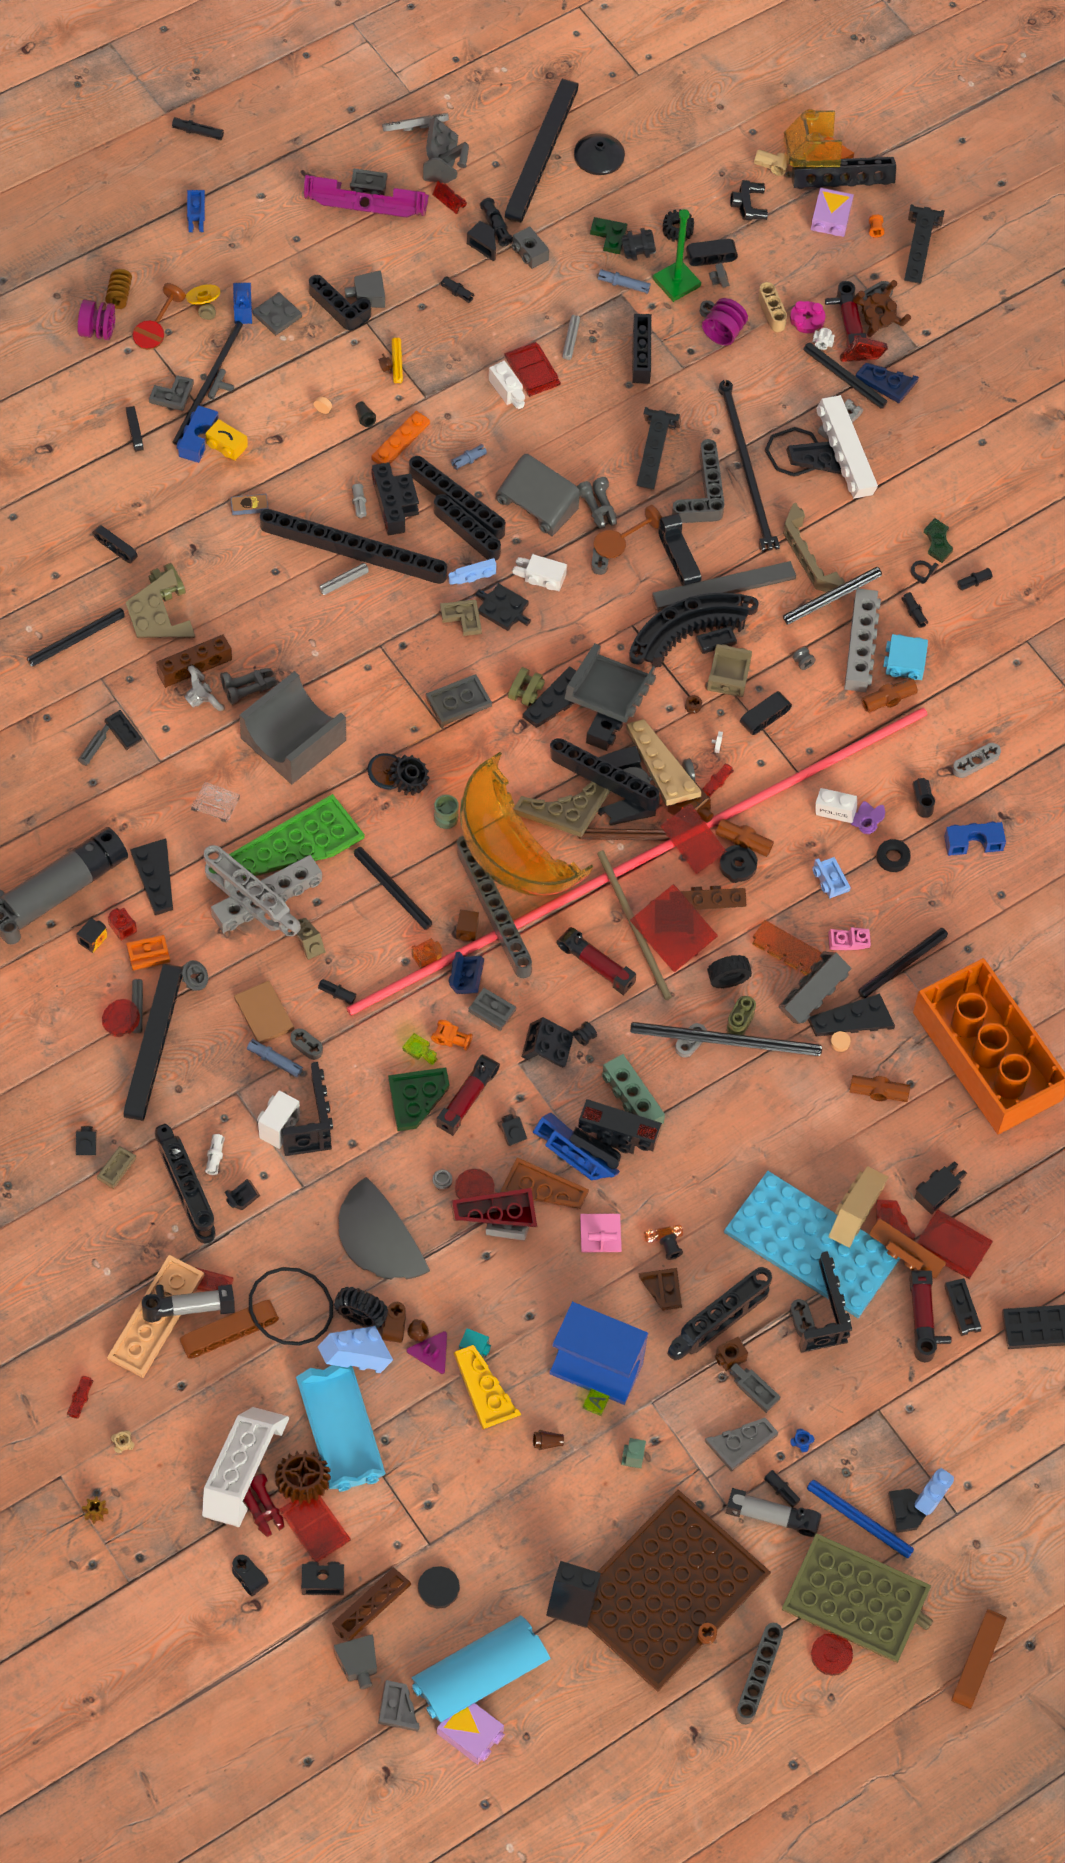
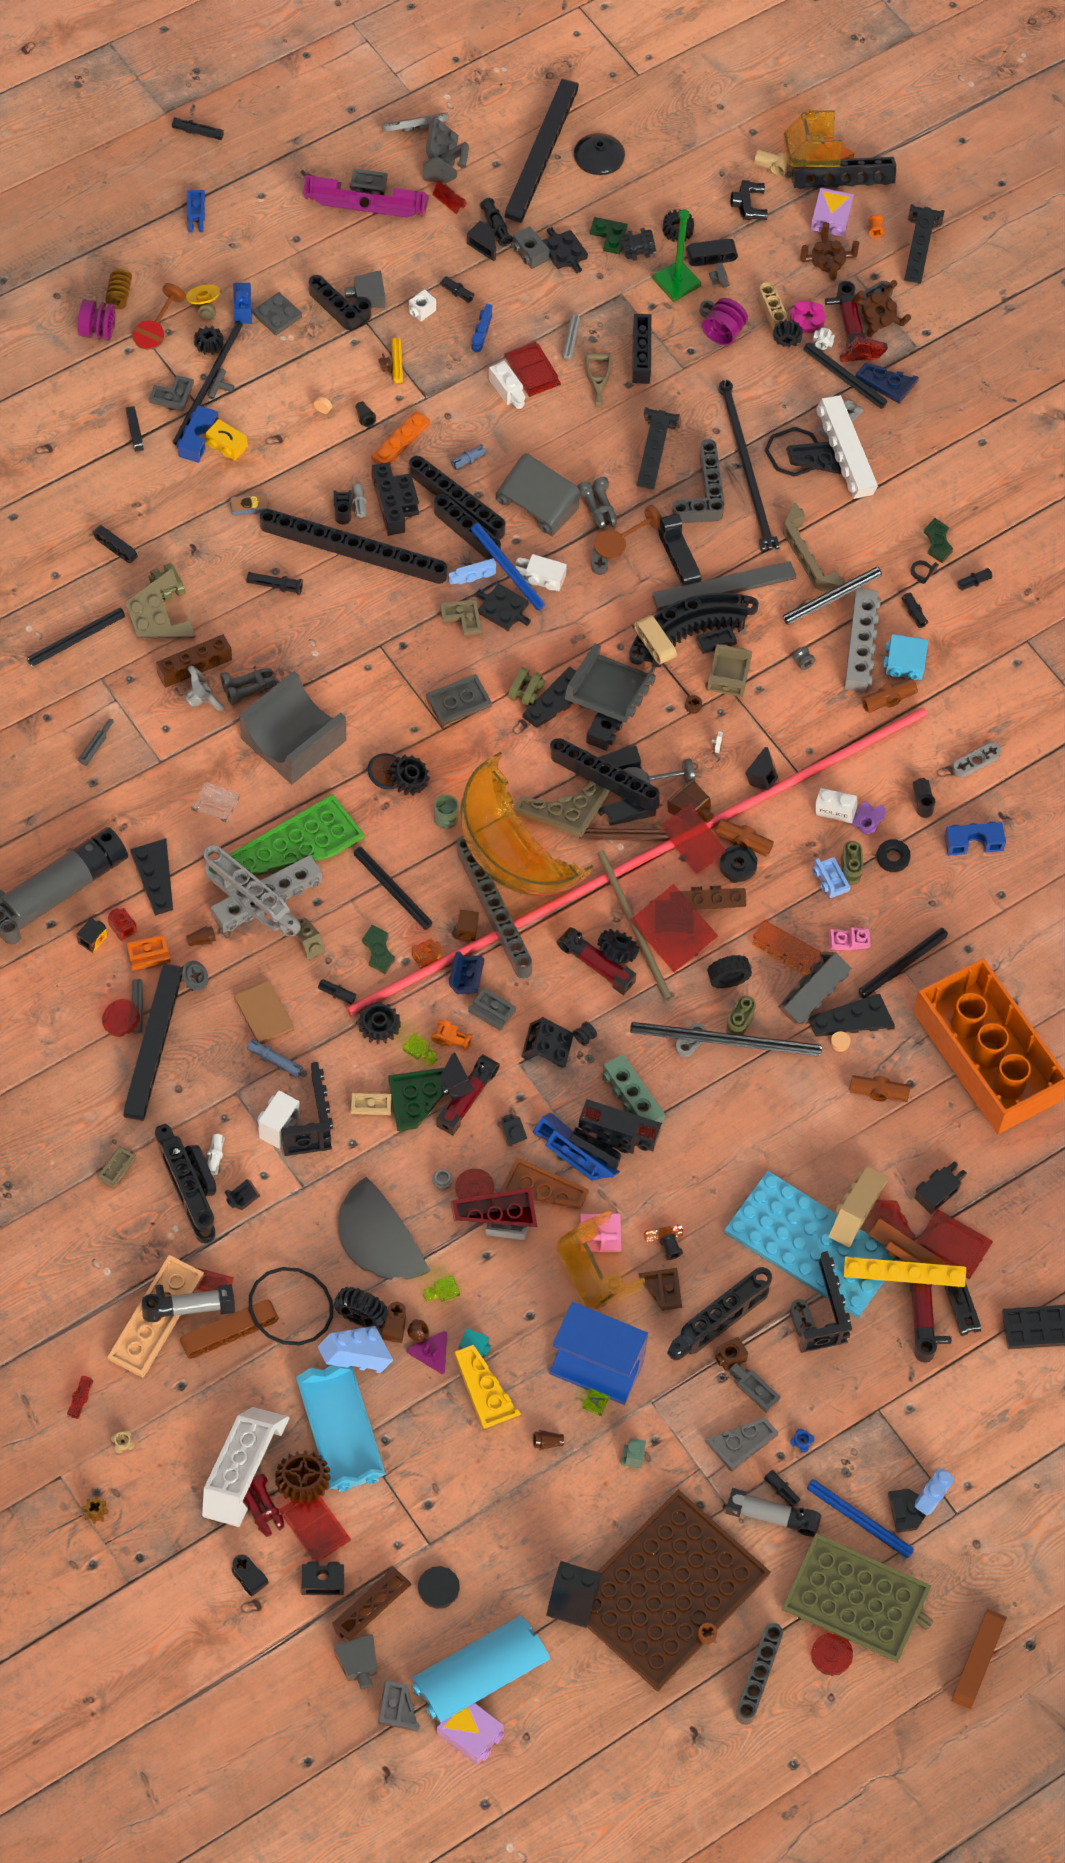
(86, 1141): black bracket -> none
(123, 729): black plate -> none
(201, 937): none -> reddish brown cone
(201, 1169): none -> black beam
(208, 340): none -> black gear
(284, 583): none -> black pin
(309, 1041): dark grey beam -> none
(343, 505): none -> black piece
(343, 579): light grey axle -> none
(371, 1104): none -> tan plate
(376, 941): none -> clear green tile
(379, 1013): none -> black gear
(422, 305): none -> white brick
(444, 1289): none -> clear neon green plate
(455, 1079): none -> black slope
(481, 329): none -> blue hinge
(508, 567): none -> blue axle
(565, 249): none -> black plate
(583, 1270): none -> clear yellow windscreen
(598, 379): none -> dark tan piece
(617, 279): sand blue pin -> none
(618, 946): none -> black gear
(655, 639): none -> tan beam
(665, 770): tan wing -> none
(717, 780): clear red pin -> none
(762, 771): none -> black slope
(766, 713): black beam -> none
(787, 333): none -> black gear
(832, 248): none -> reddish brown plate
(852, 862): none -> olive brick
(905, 1271): none -> yellow plate

